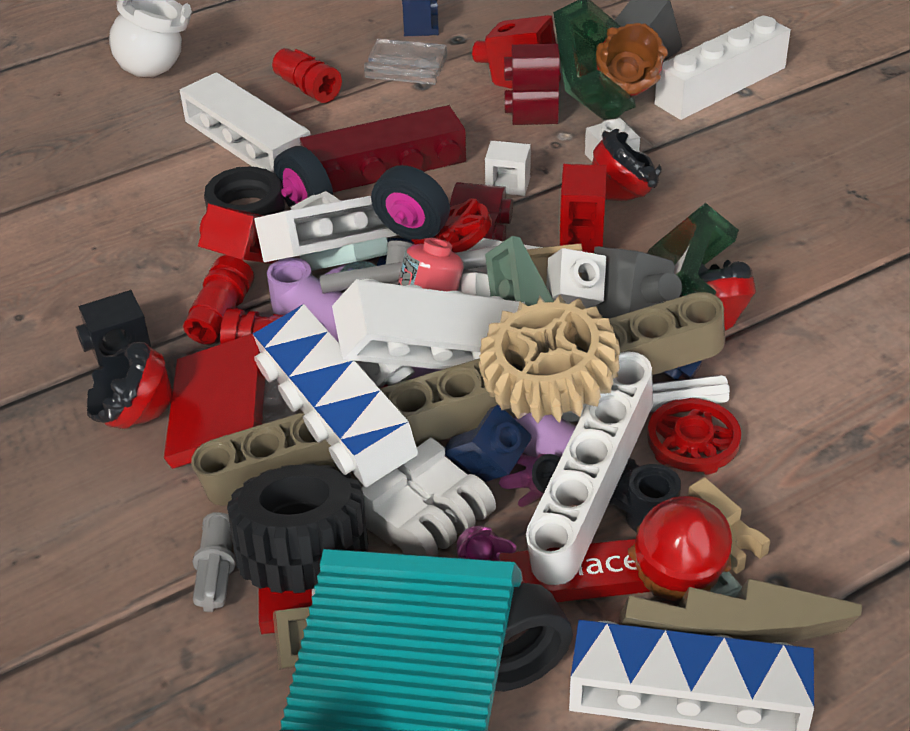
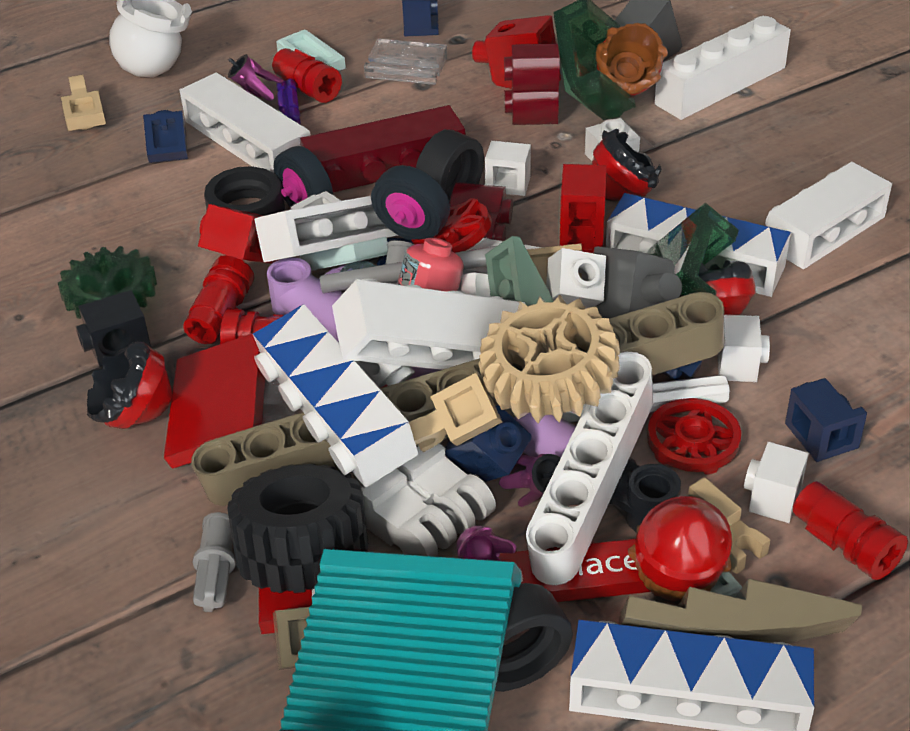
(82, 108): none -> tan plate
(105, 276): none -> clear green gear
(165, 136): none -> dark blue bracket
(244, 73): none -> flat silver piece
(288, 99): none -> dark purple axle
(313, 46): none -> light aqua tile
(452, 152): none -> black tyre
(460, 413): none -> tan plate
(642, 222): none -> white brick
(743, 348): none -> white plate
(776, 481): none -> white plate
(824, 420): none -> dark blue brick
(830, 212): none -> white brick
(842, 524): none -> red axle

